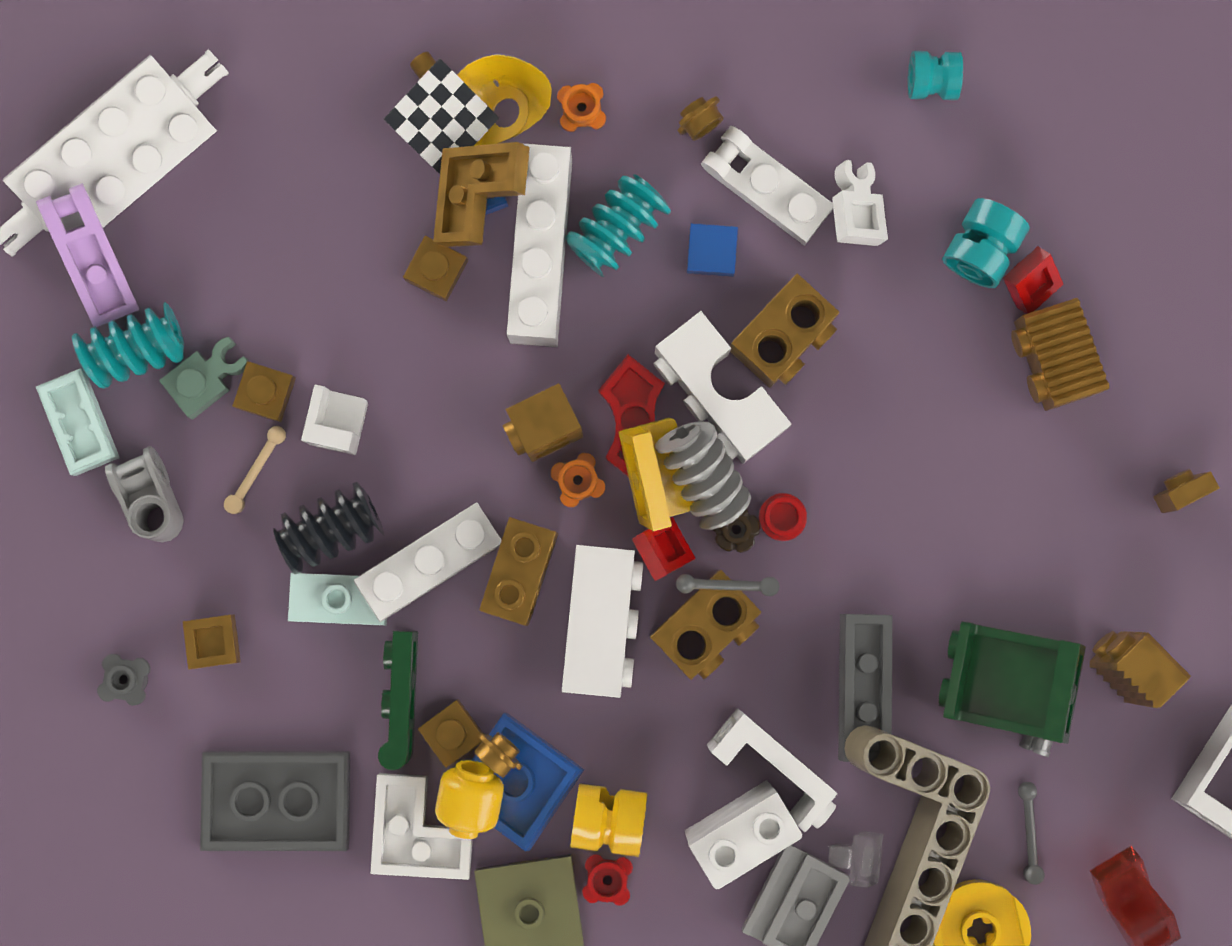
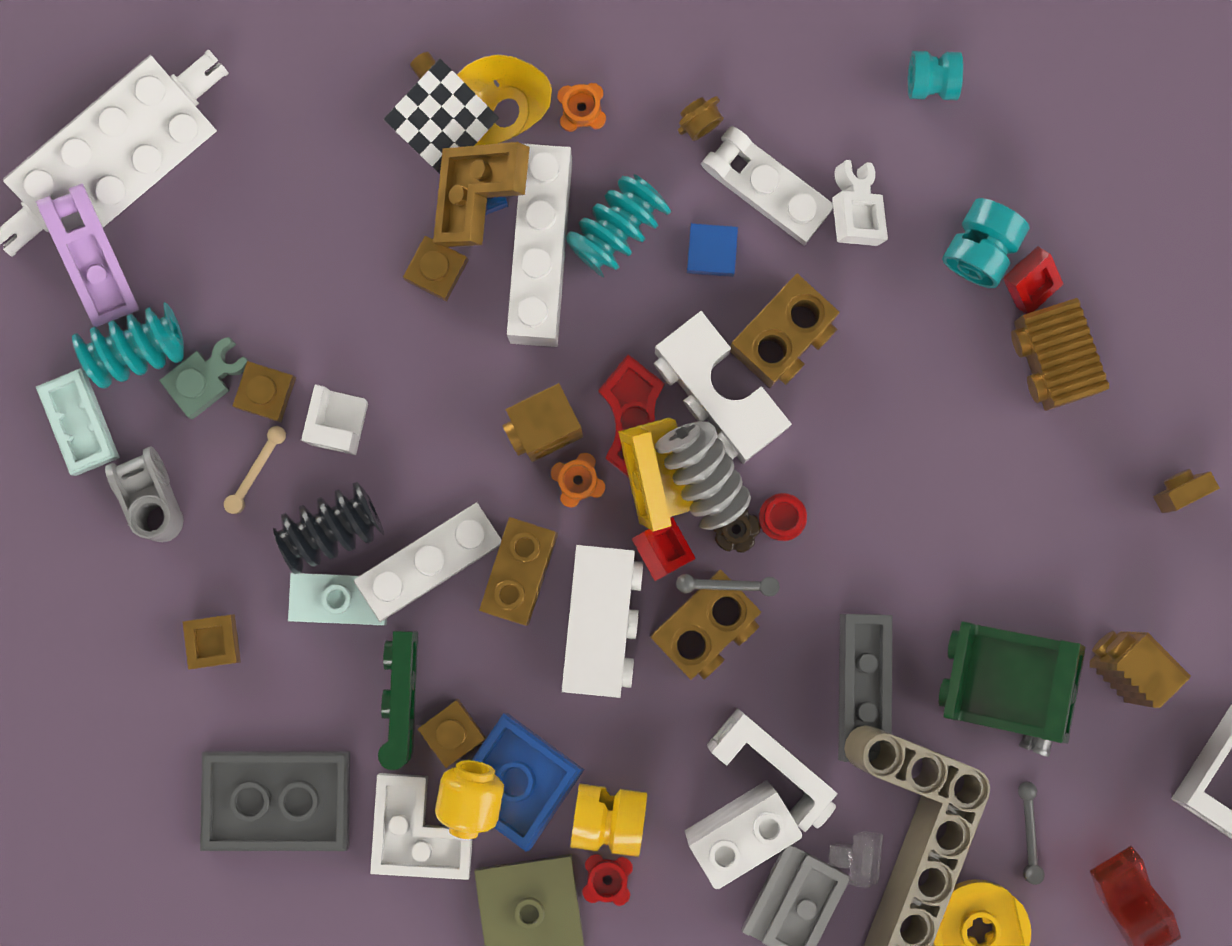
(133, 690): dark grey plate -> none
(498, 753): pearl gold plate -> none

